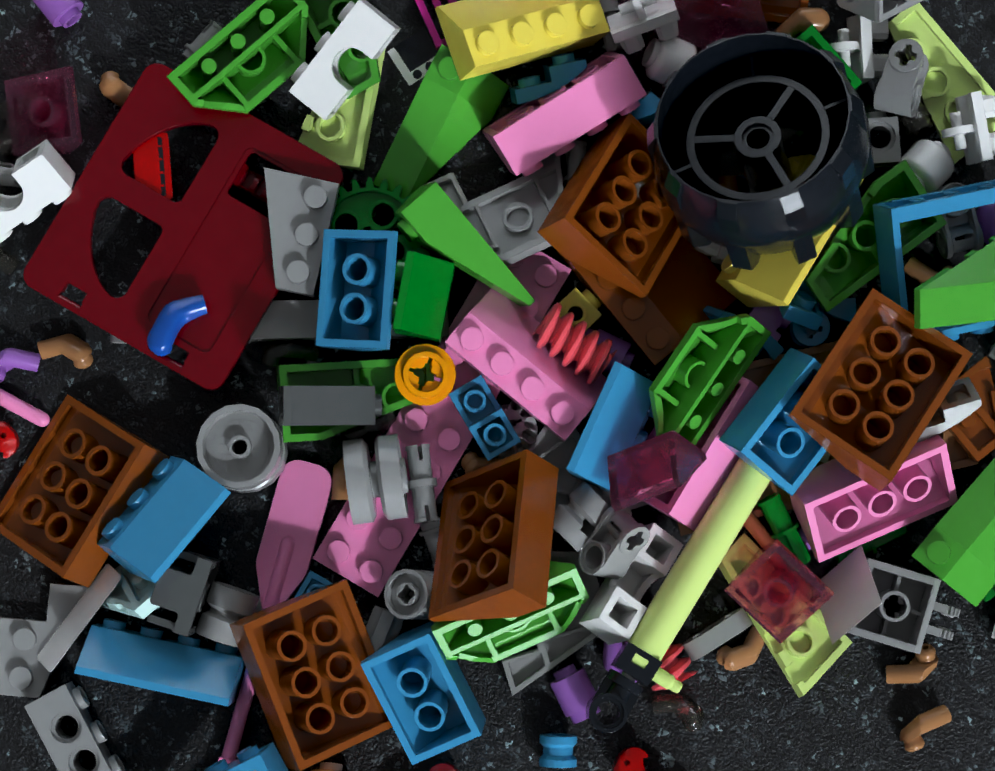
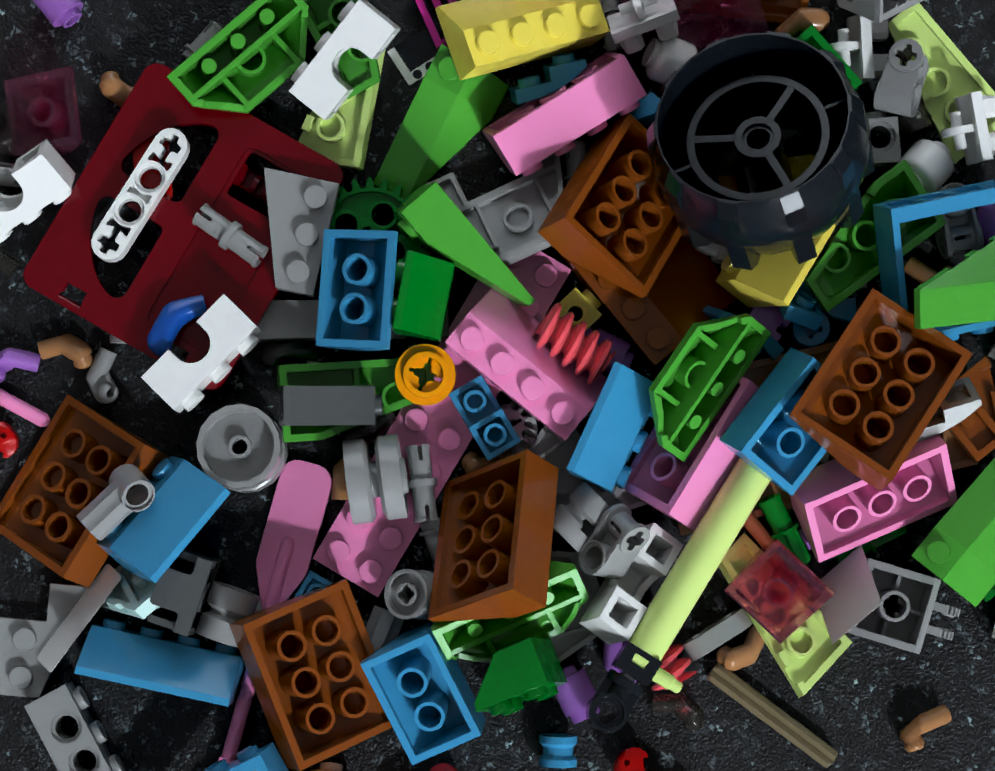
(100, 379): none -> light grey arm
(116, 501): none -> light grey piece
(146, 198): none -> white beam
(182, 382): none -> white arch
(230, 235): none -> light grey pin
(519, 674): none -> green slope
(651, 468): clear pink slope -> none
(772, 715): none -> dark tan axle
(917, 668): medium nougat arm -> none

